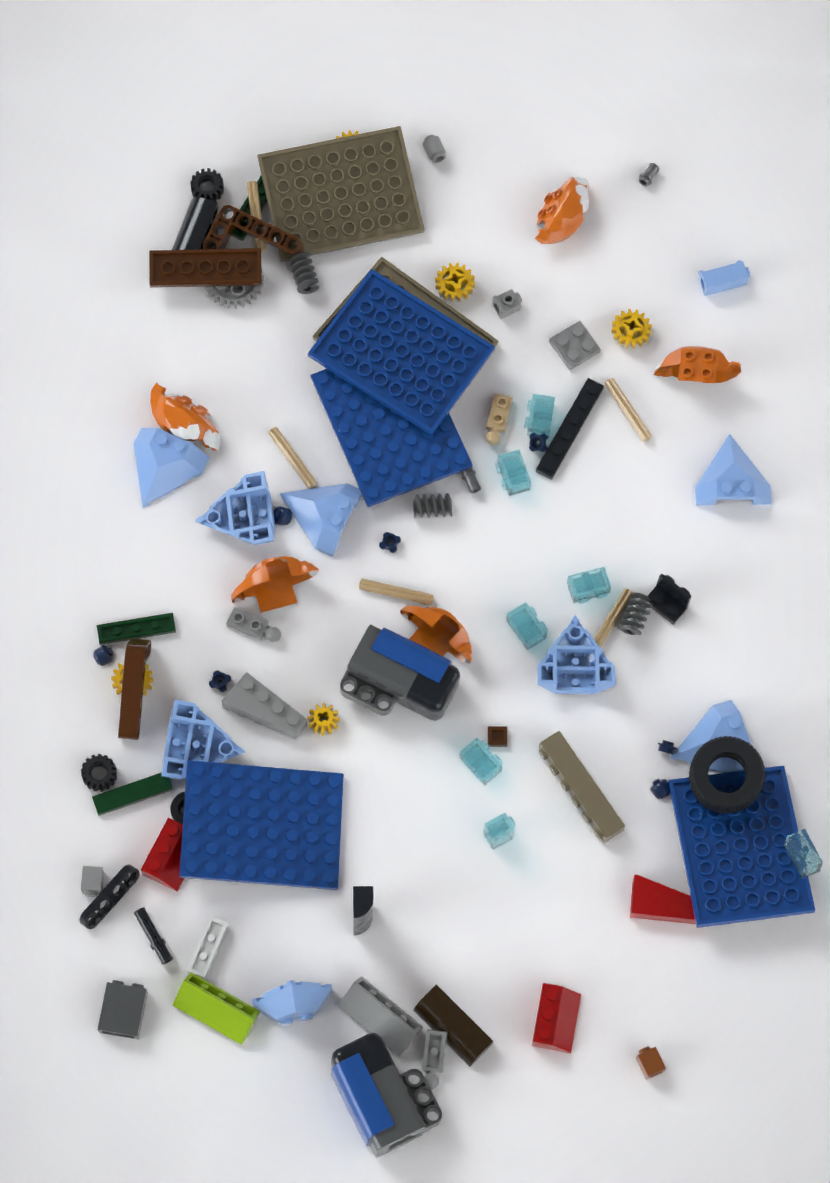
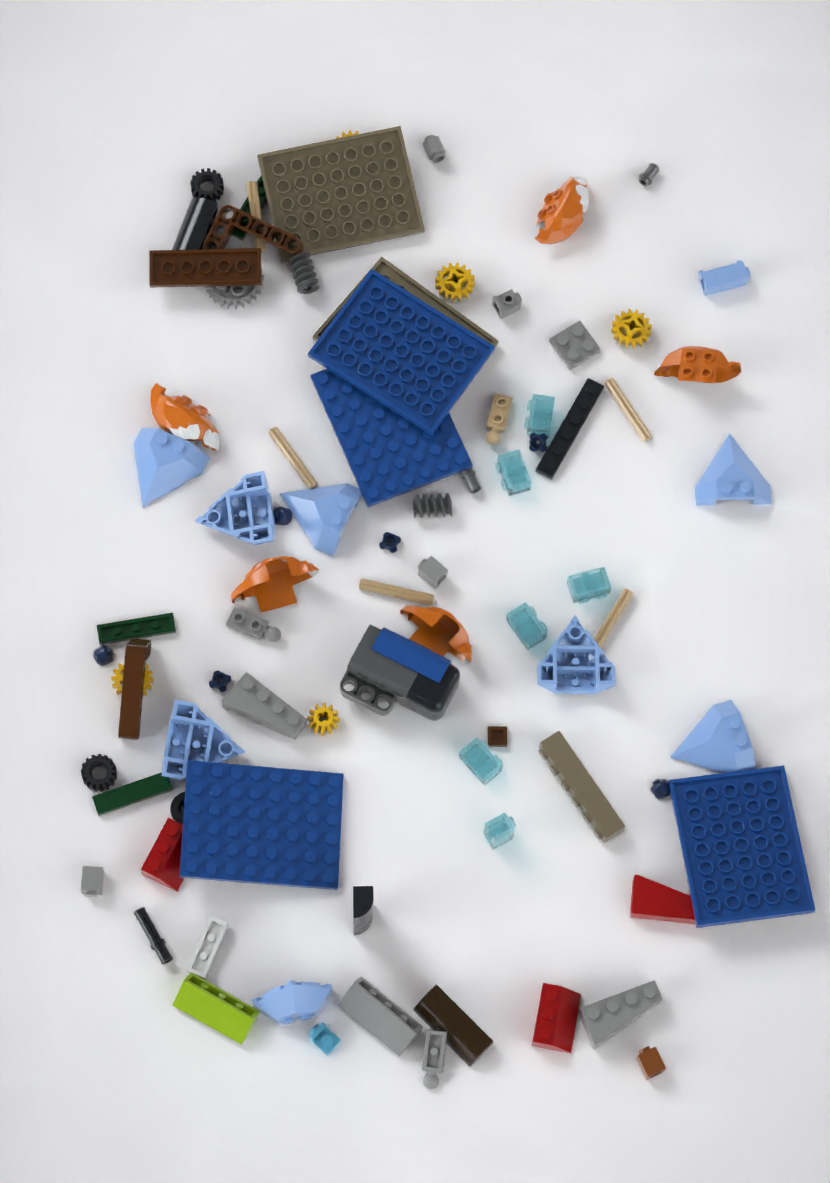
(107, 894): black beam -> none
(122, 1009): dark grey brick -> none
(324, 1038): none -> medium azure bracket
(379, 1097): piece -> none
(432, 571): none -> light grey brick
(616, 1012): none -> light grey wedge
(634, 614): dark grey piece -> none
(666, 747): dark blue plate -> none
(669, 599): black bracket -> none
(730, 748): black tyre -> none
(803, 853): clear light blue brick -> none

